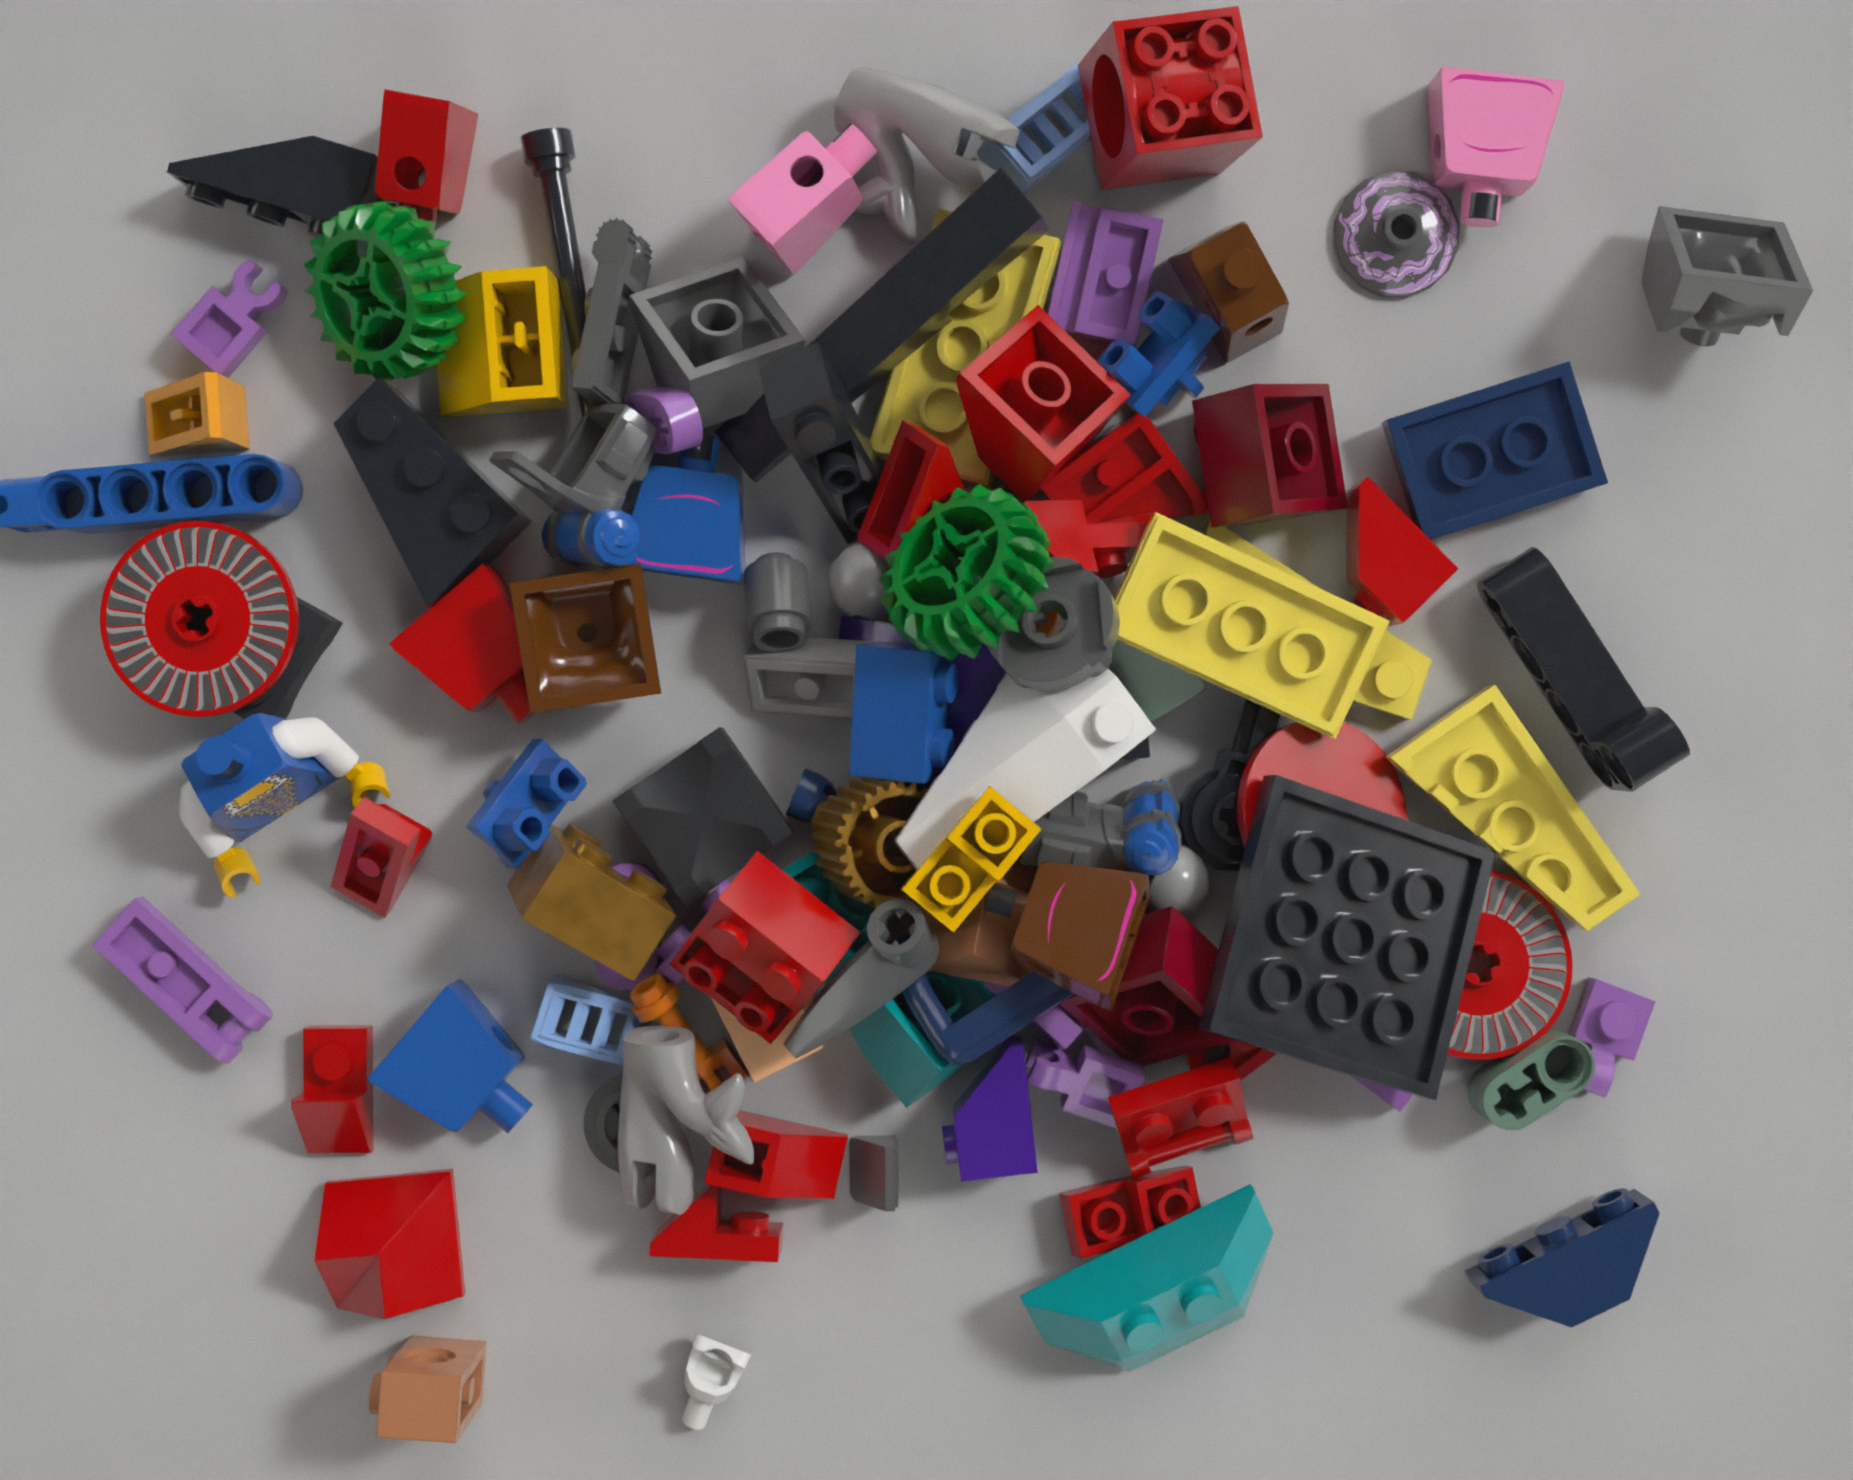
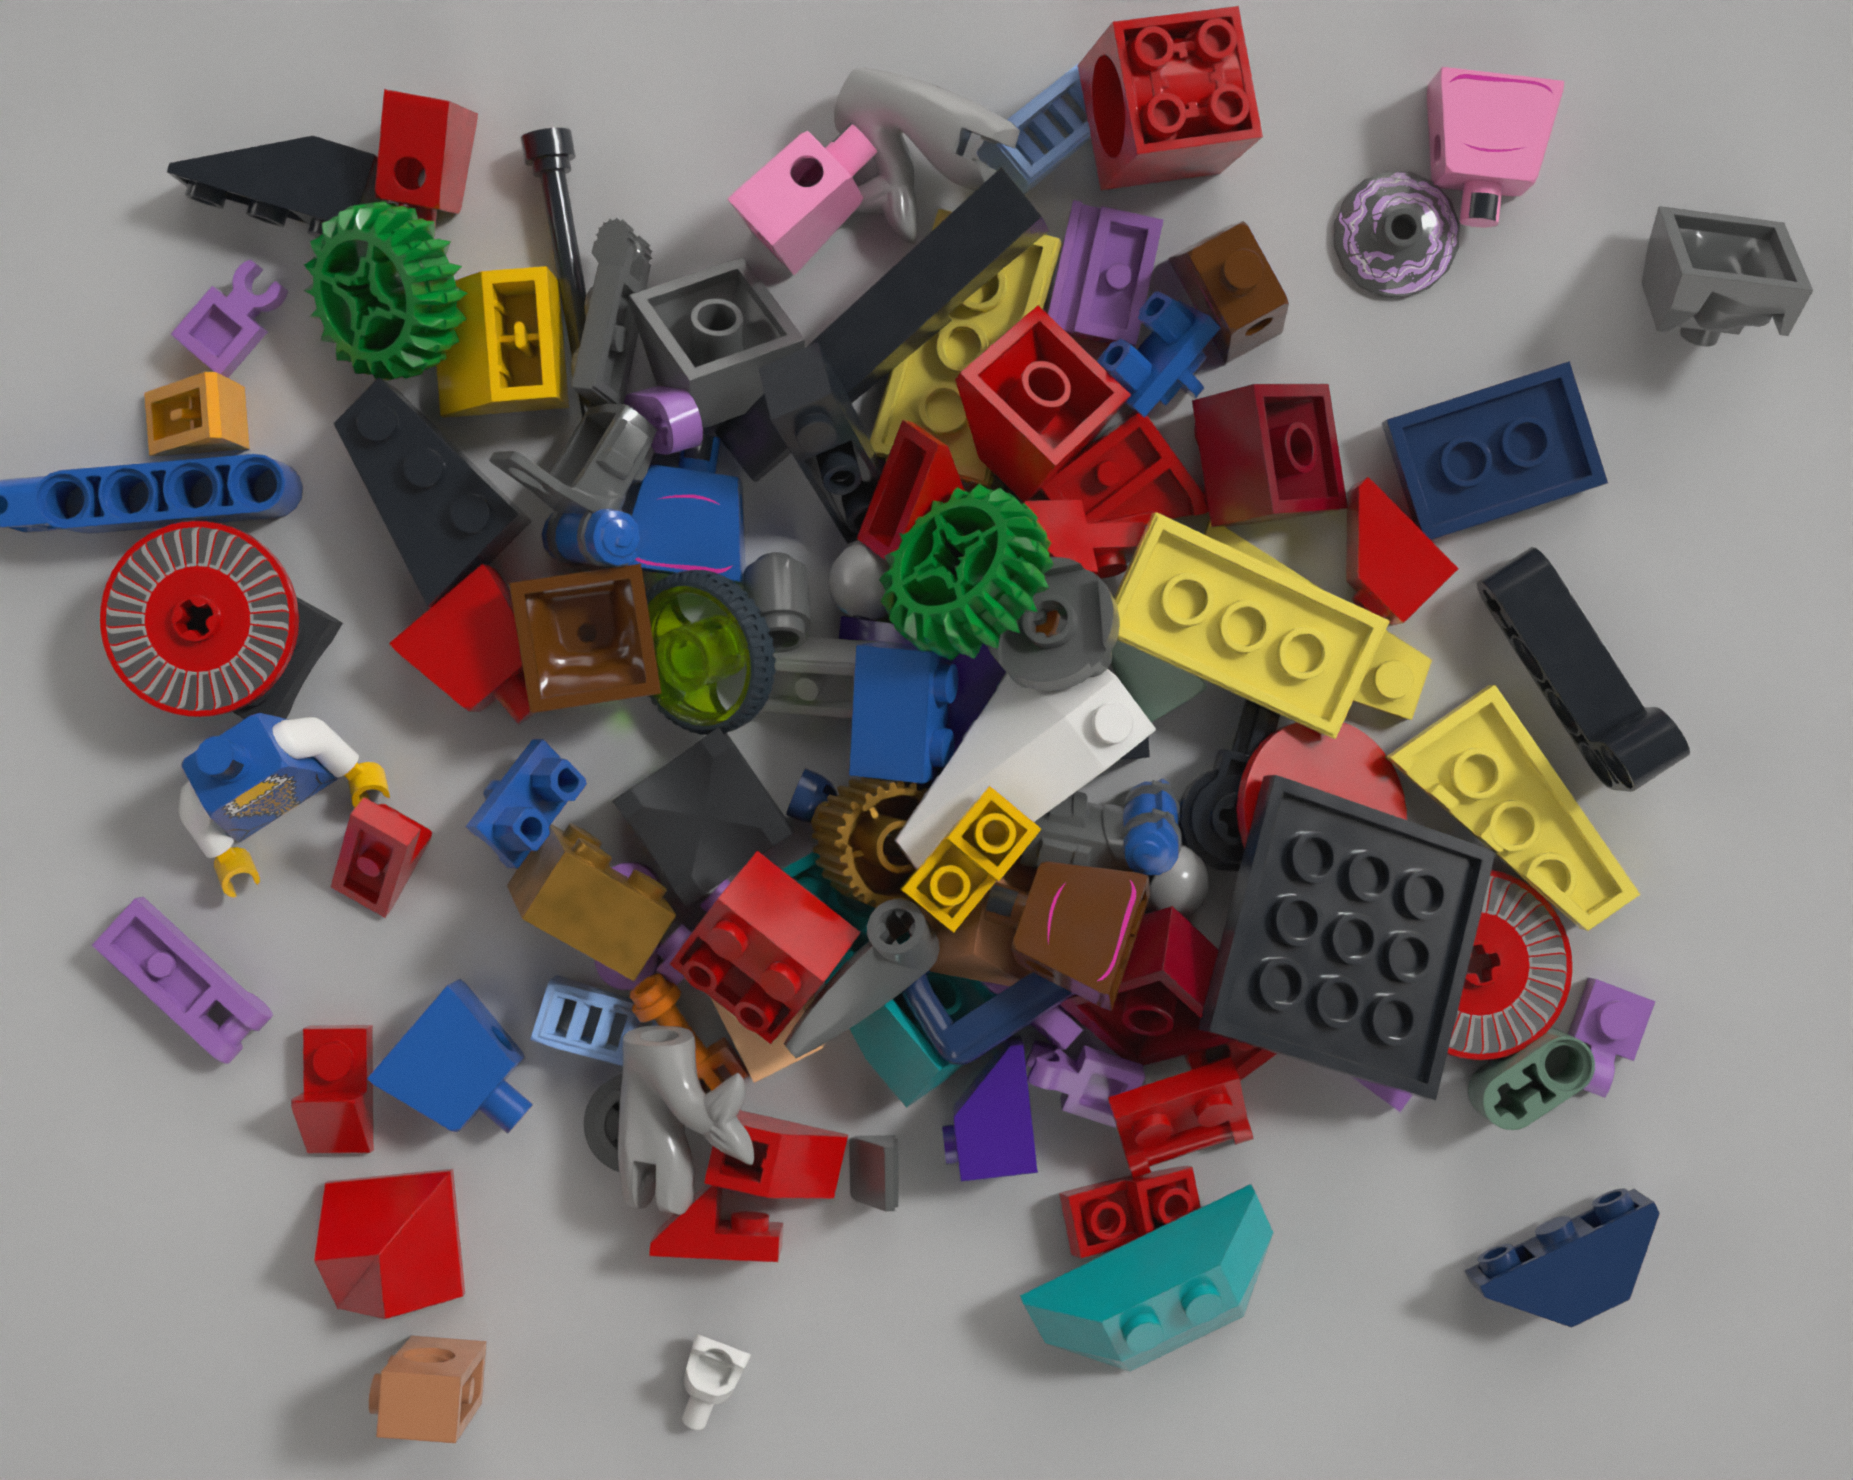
(707, 651): none -> clear neon green wheel

